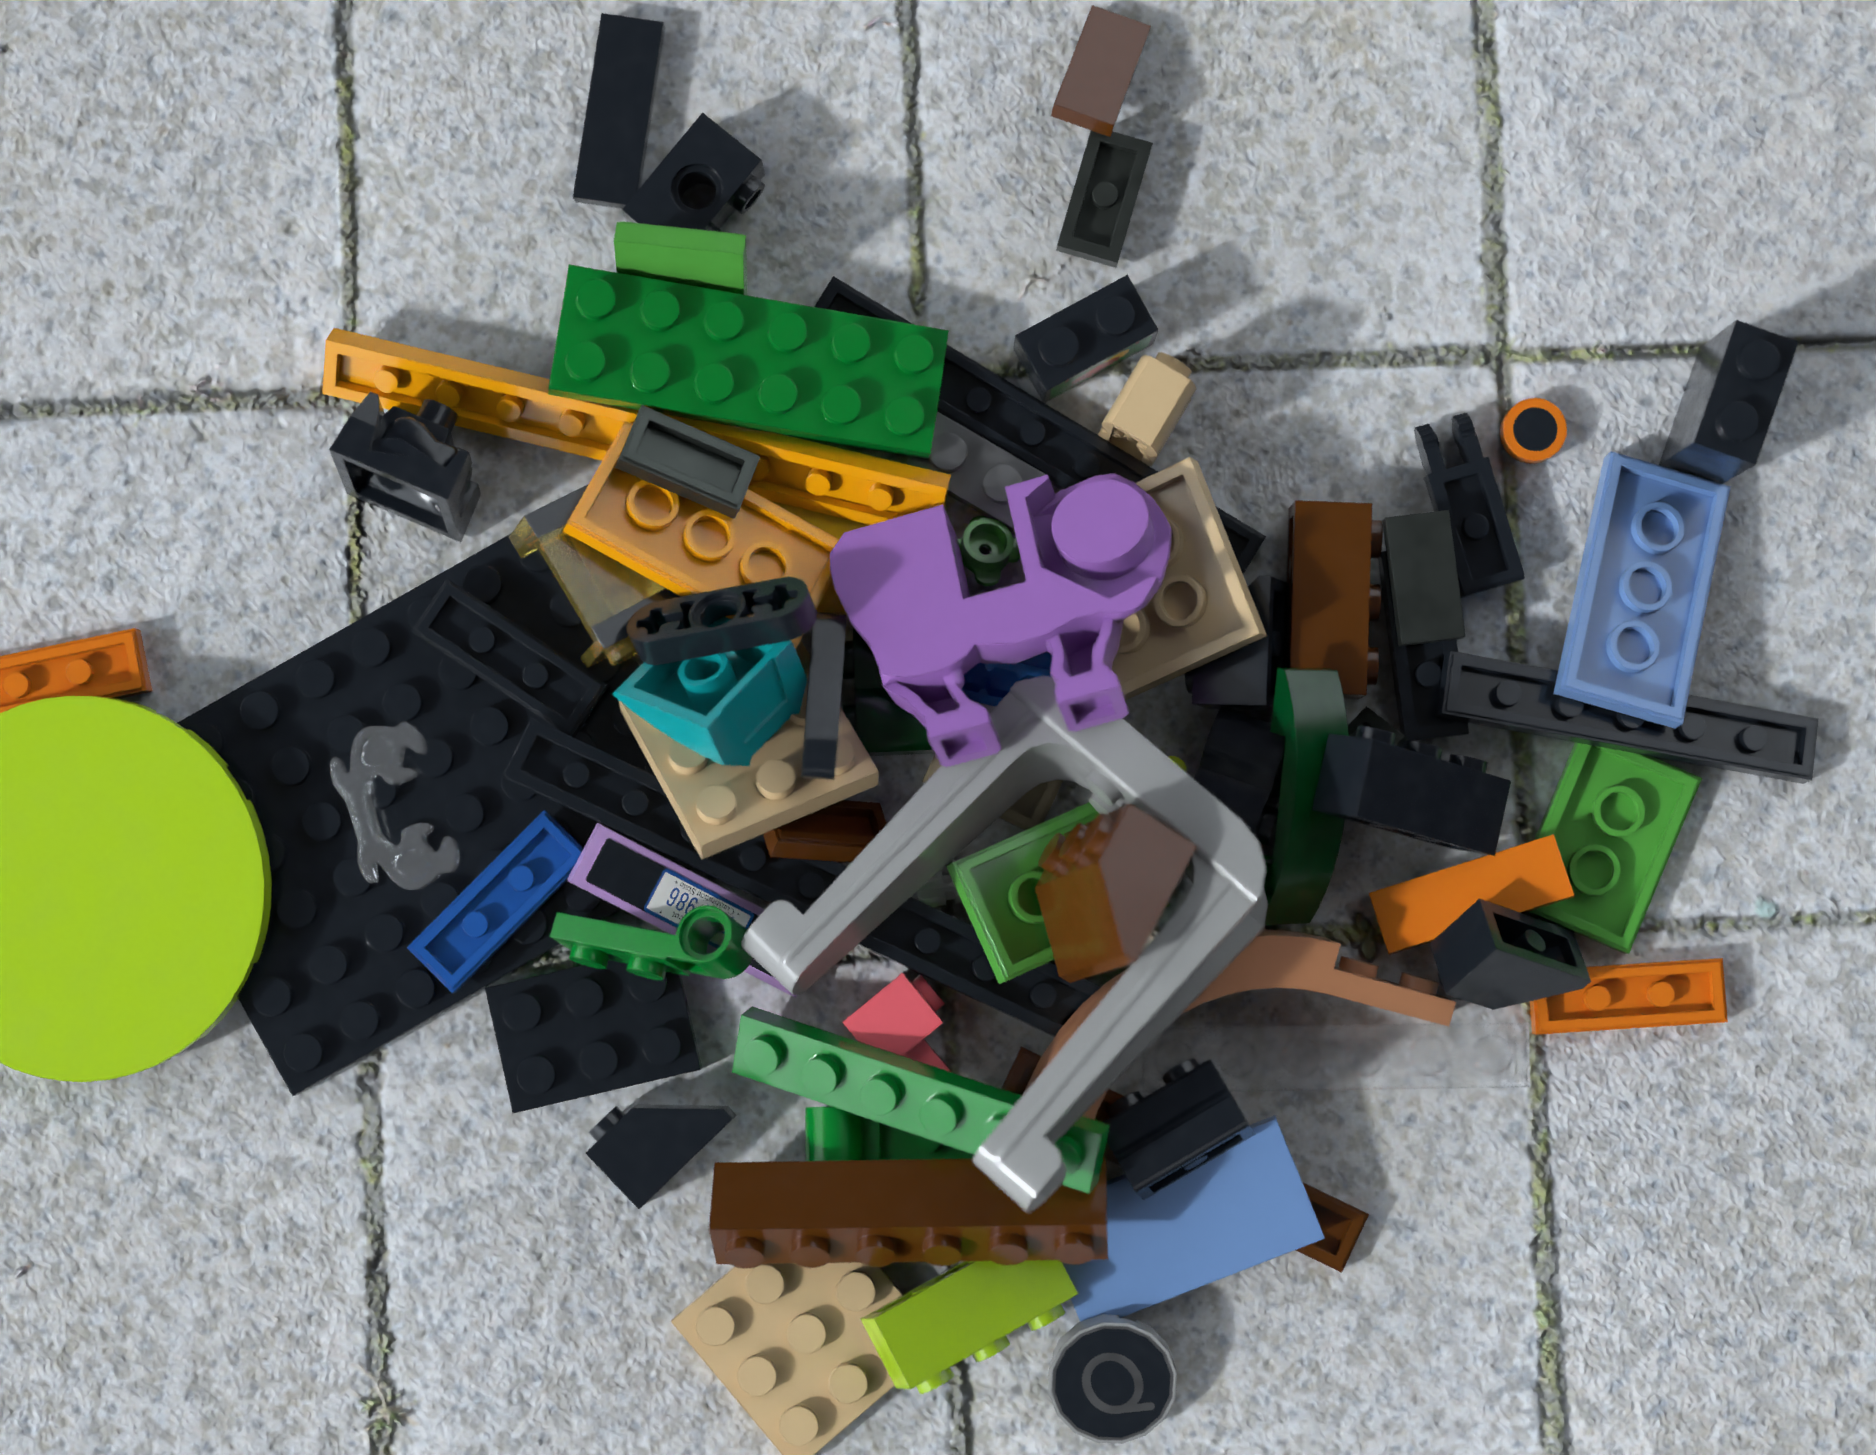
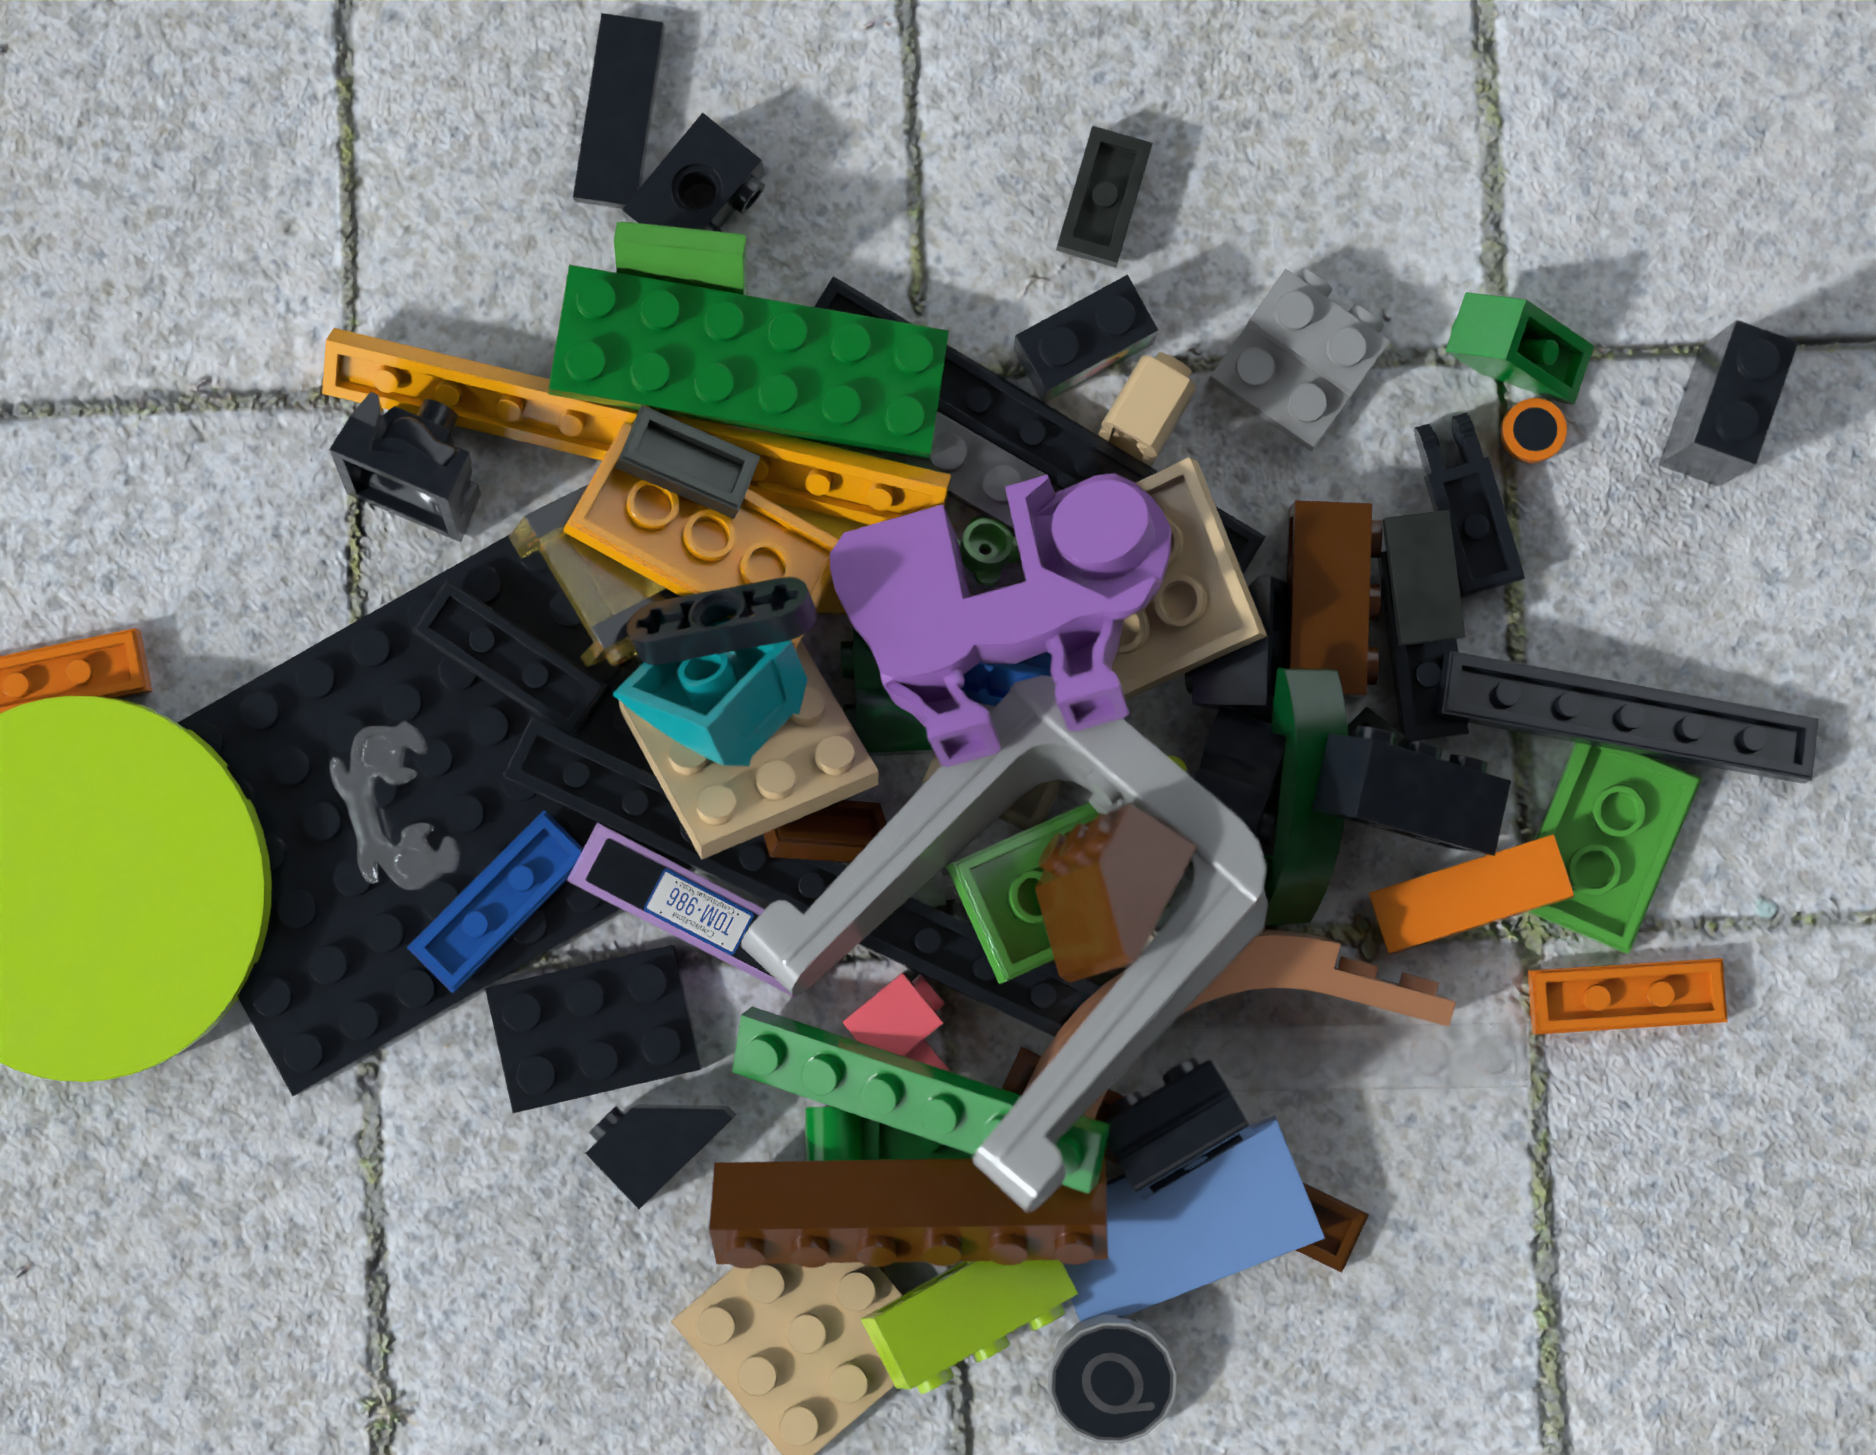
(655, 952): green plate -> none
(824, 696): black beam -> none
(1100, 71): reddish brown tile -> none
(1300, 357): none -> light grey plate
(1506, 957): black slope -> none
(1519, 346): none -> green slope
(1642, 590): medium blue tile -> none

